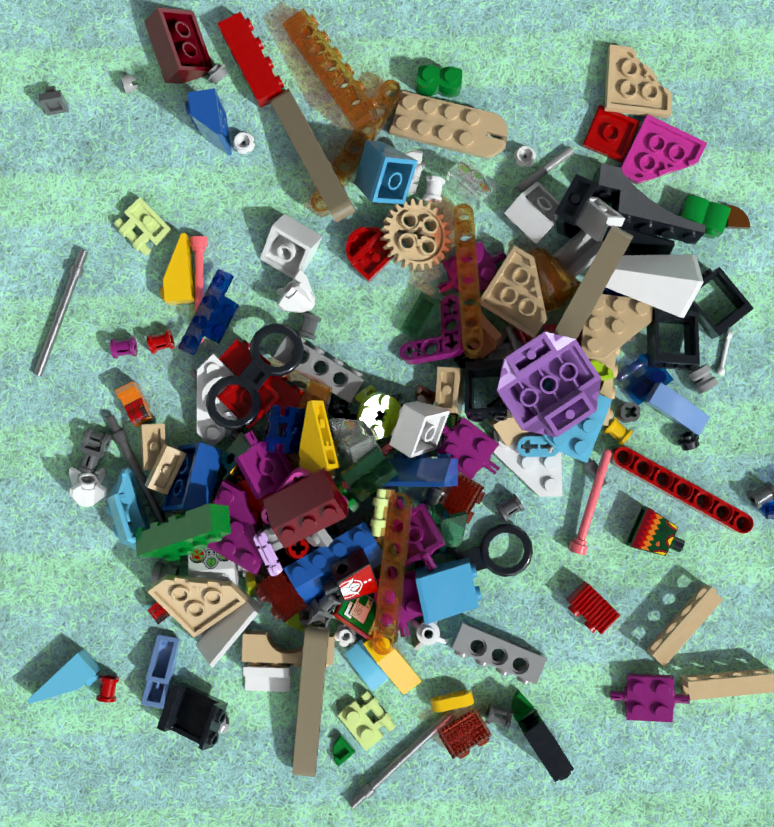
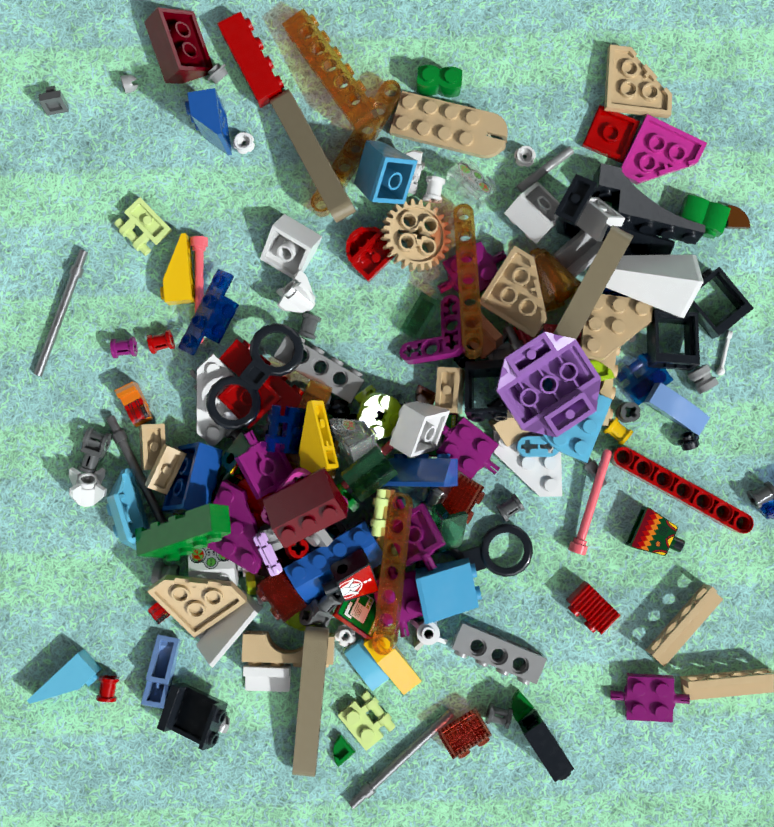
(452, 701): yellow beam -> none

